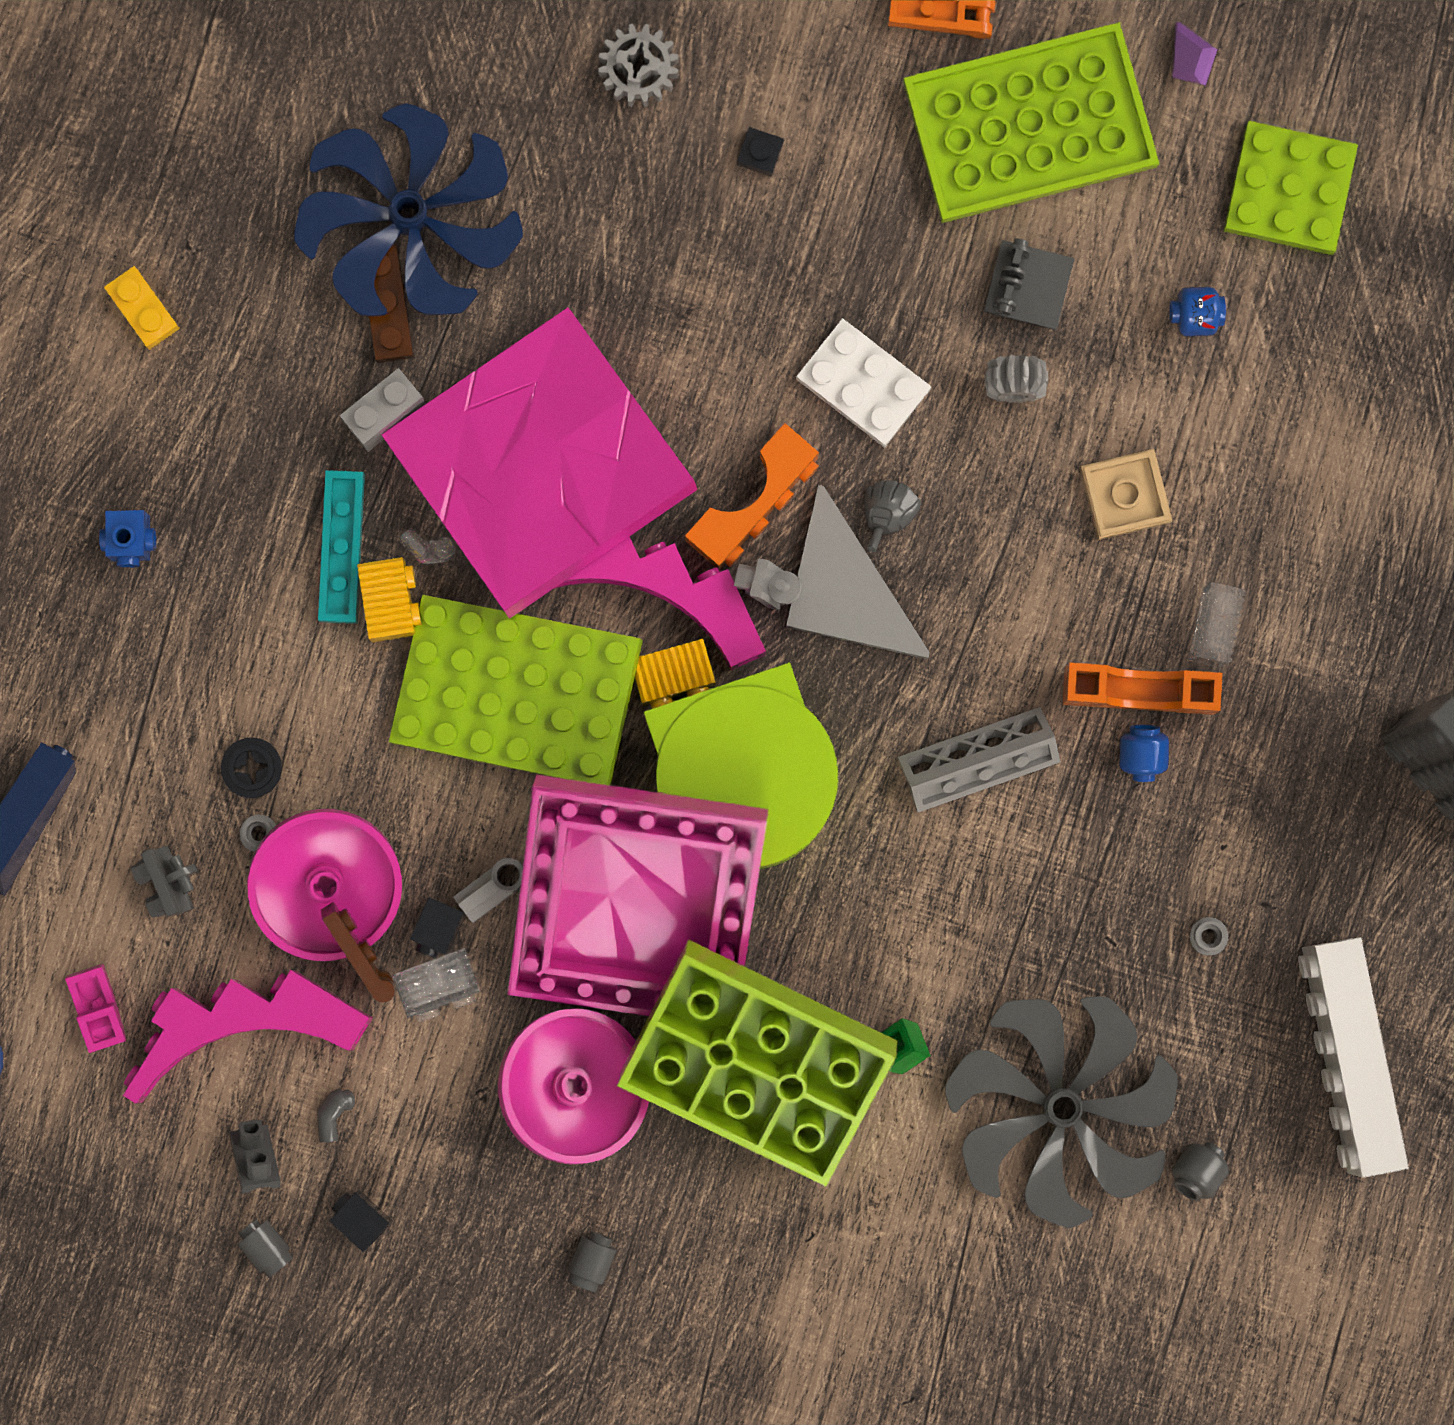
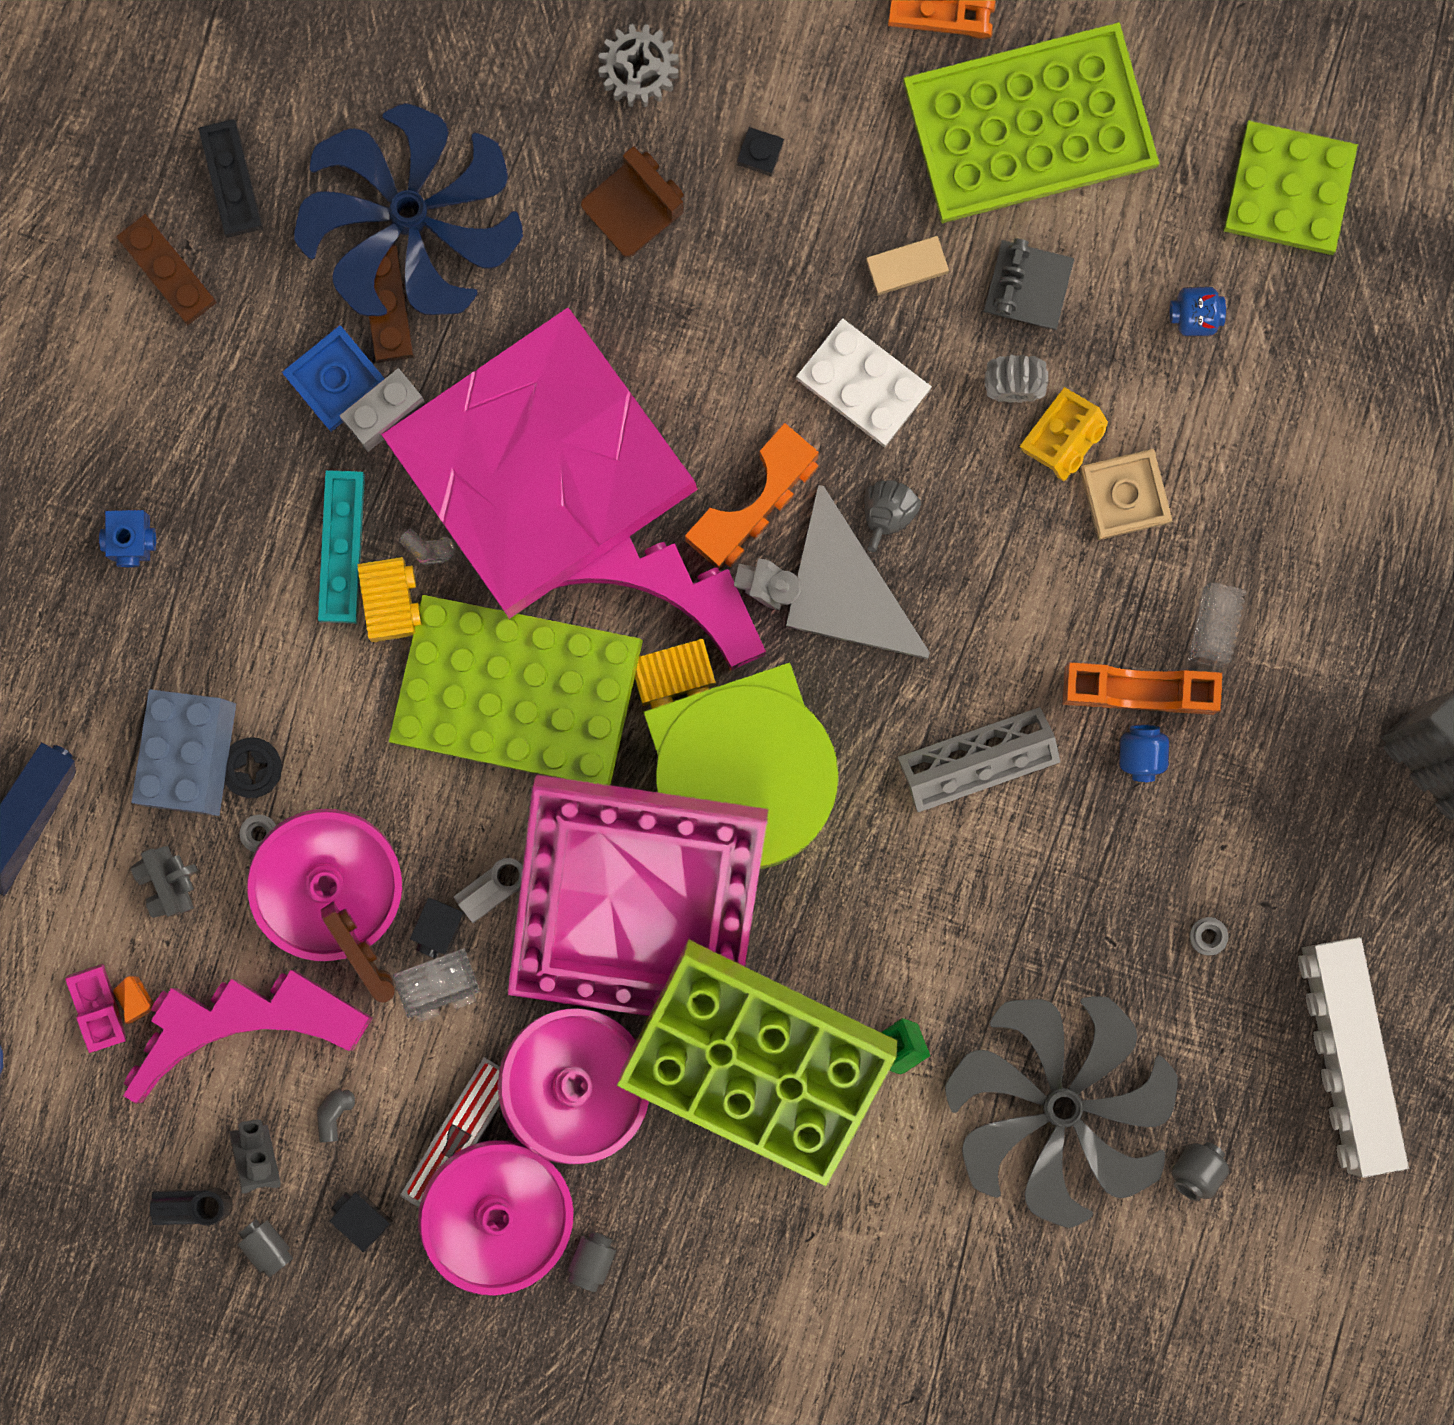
(133, 999): none -> orange slope
(141, 307): yellow plate -> none
(166, 269): none -> reddish brown plate
(184, 752): none -> sand blue brick
(187, 1207): none -> black piece
(230, 178): none -> black plate
(333, 376): none -> blue plate
(460, 1129): none -> slope
(495, 1218): none -> dark pink dish
(634, 203): none -> reddish brown bracket
(907, 265): none -> tan tile
(1065, 433): none -> yellow bracket
(1191, 56): medium lavender piece -> none

